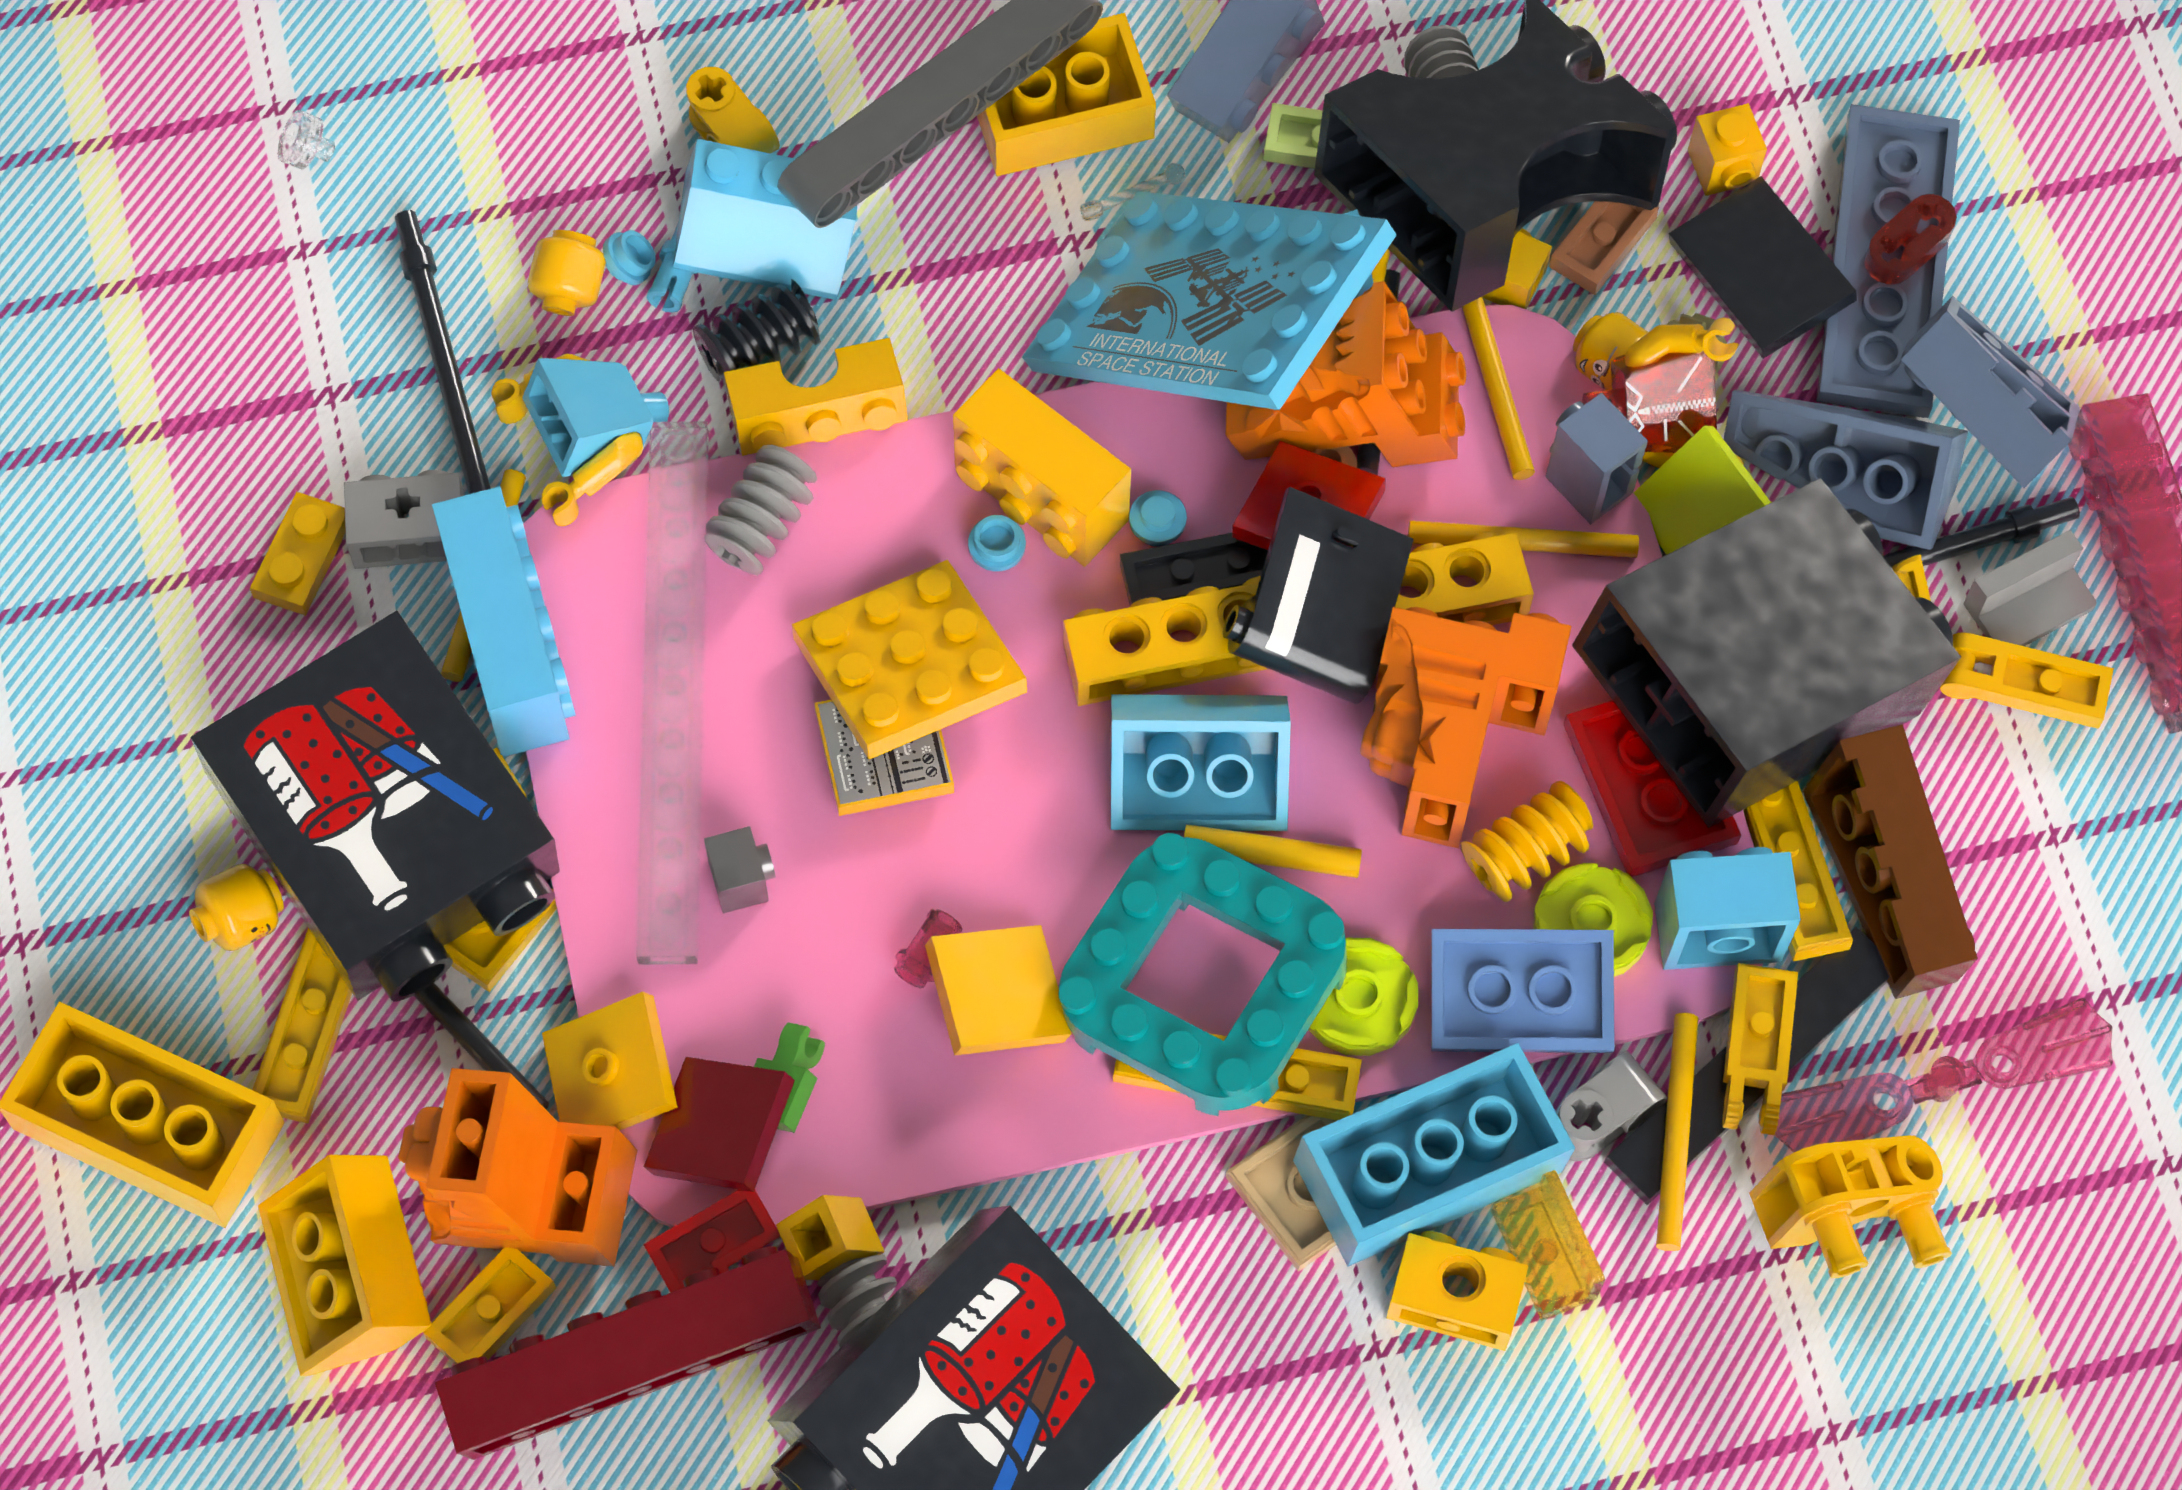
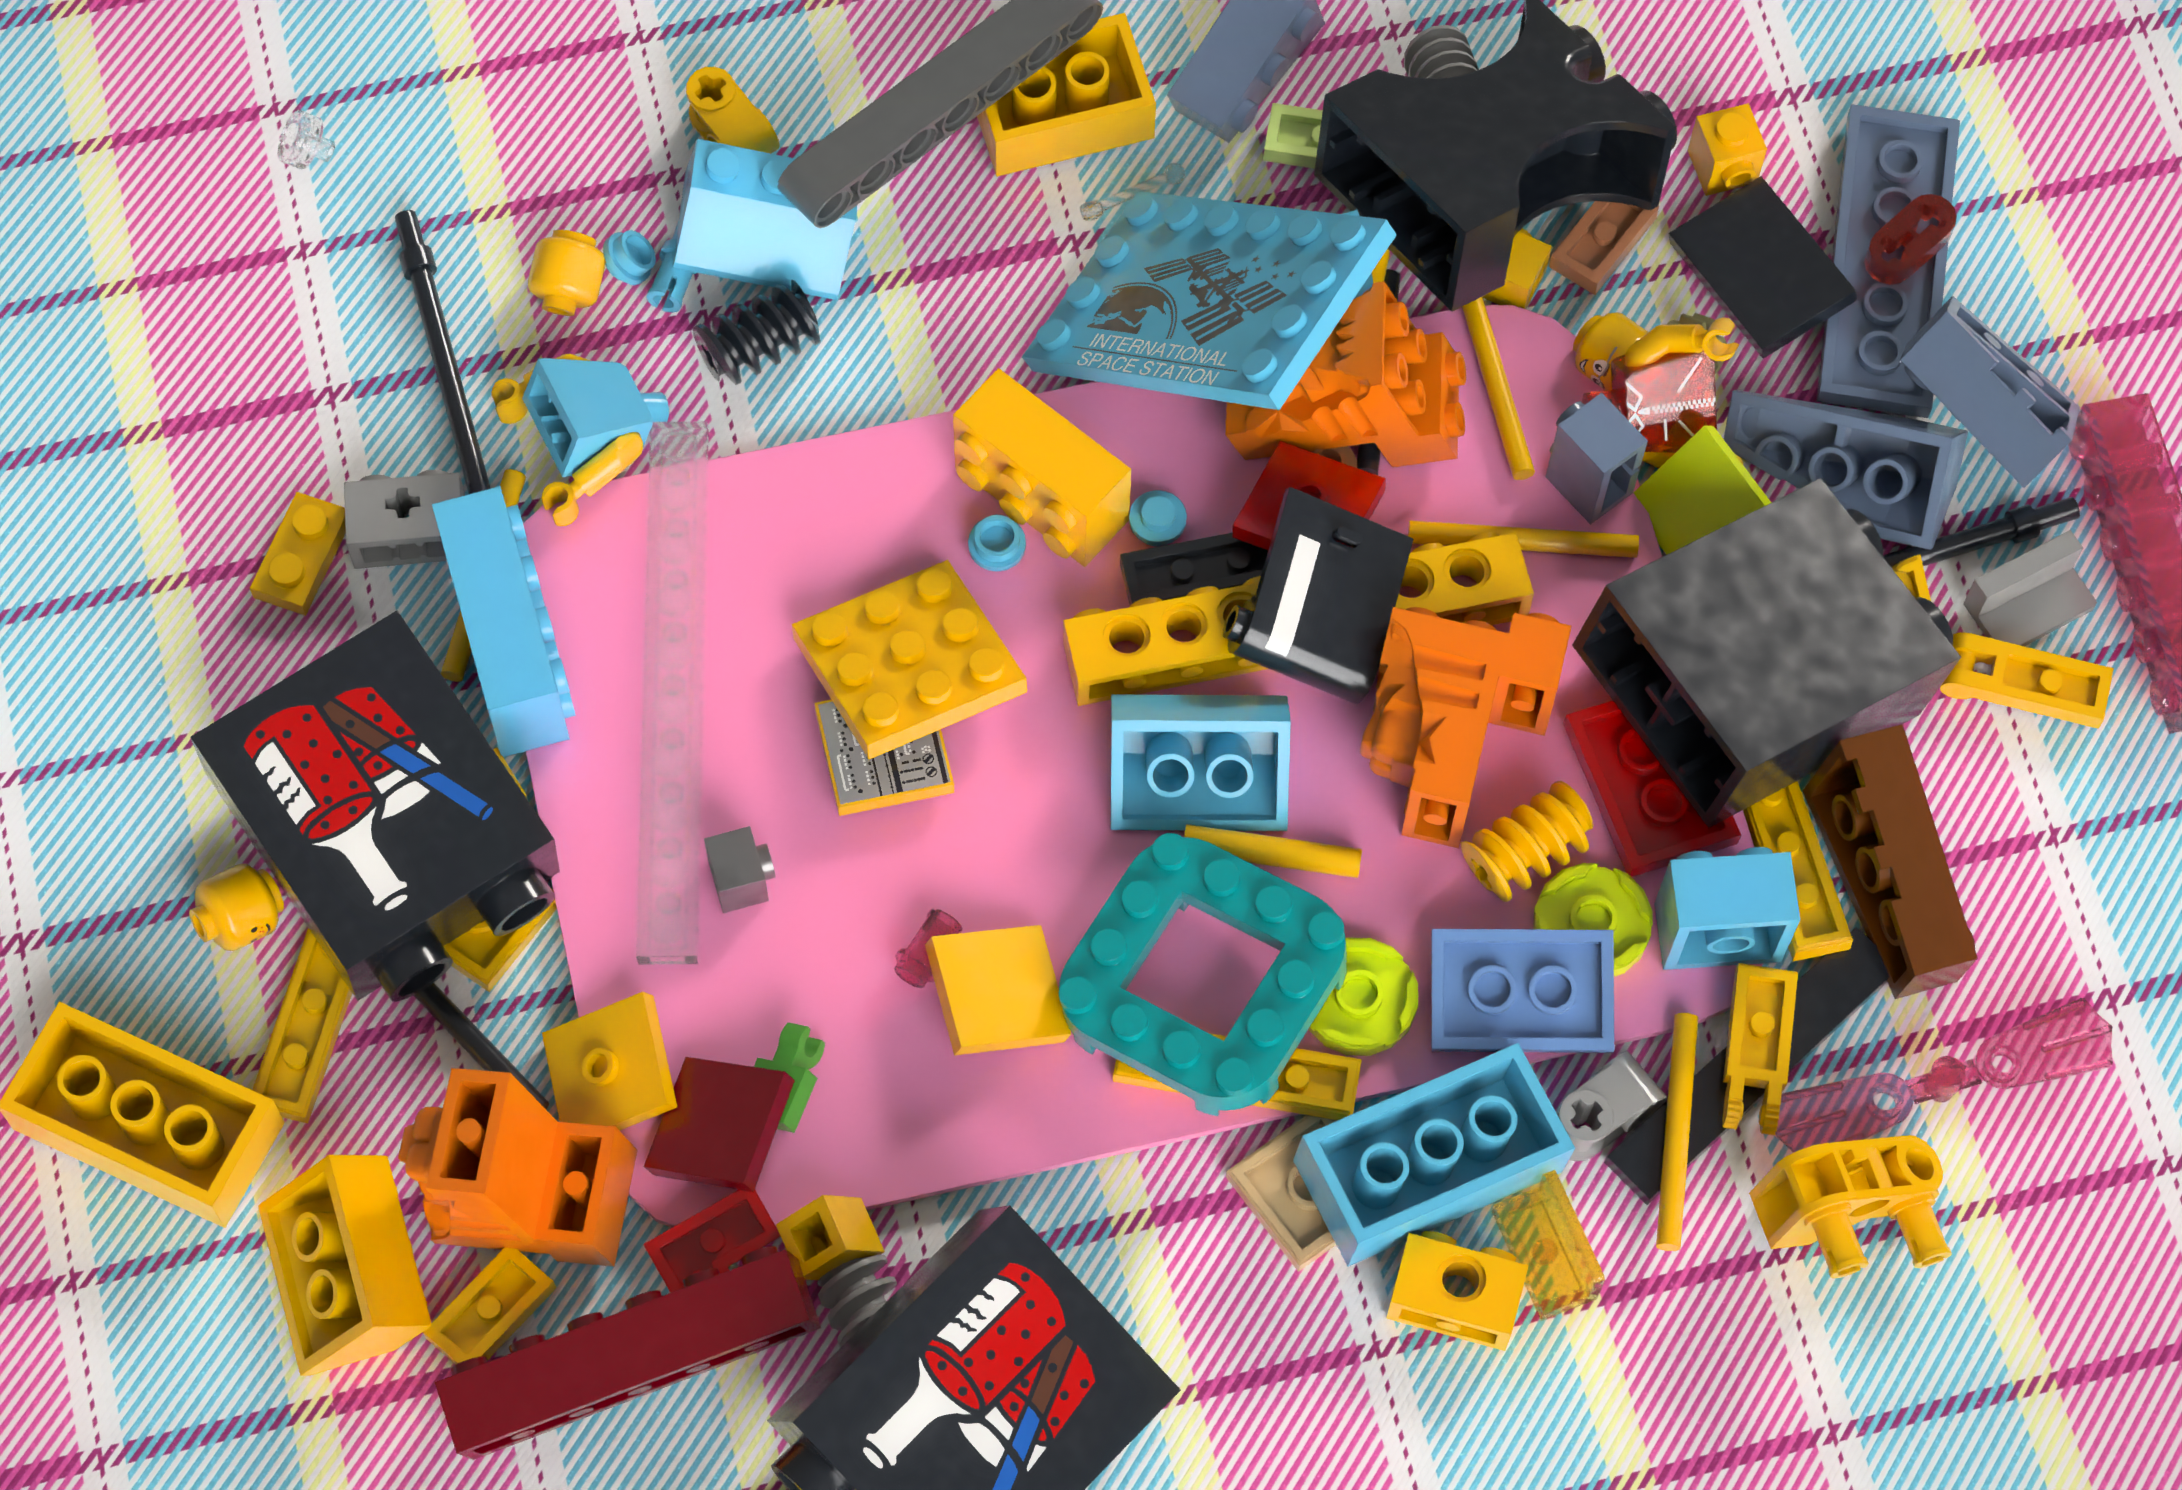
(757, 507): light grey piece -> none
(859, 397): yellow arch -> none

